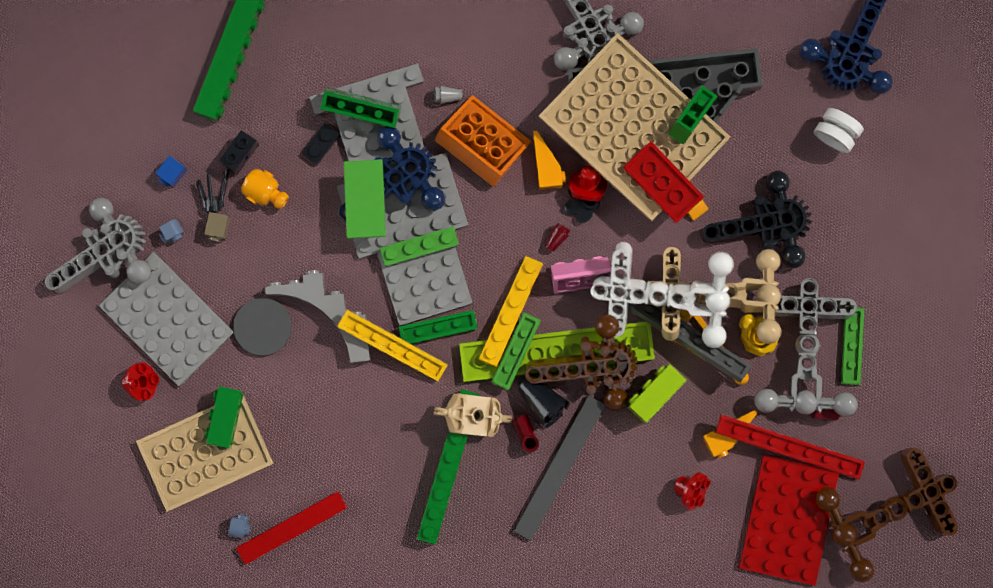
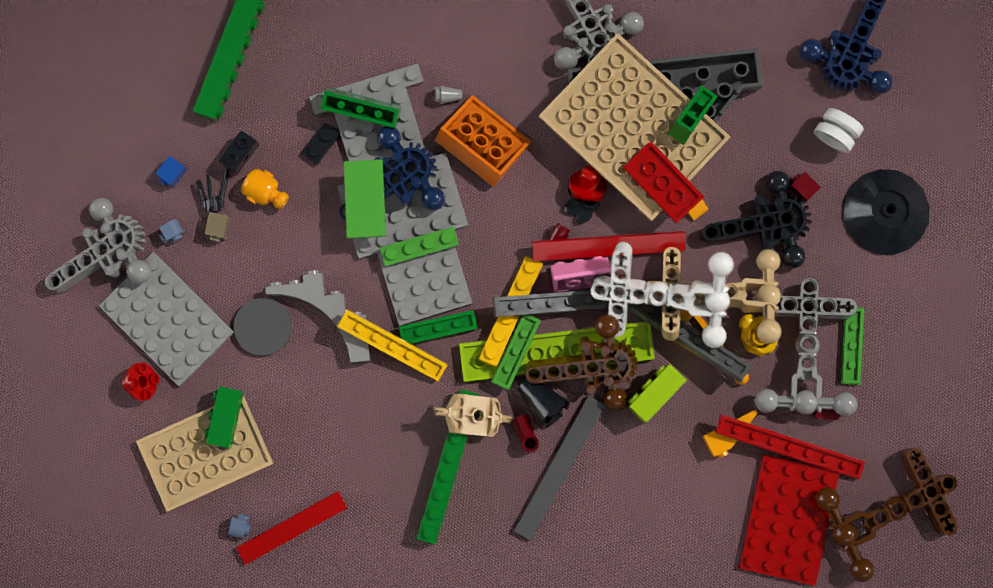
(546, 303): none -> dark grey plate
(548, 168): light orange slope -> none
(605, 245): none -> red tile
(692, 490): red plate -> none
(804, 186): none -> dark red brick
(871, 223): none -> black dish

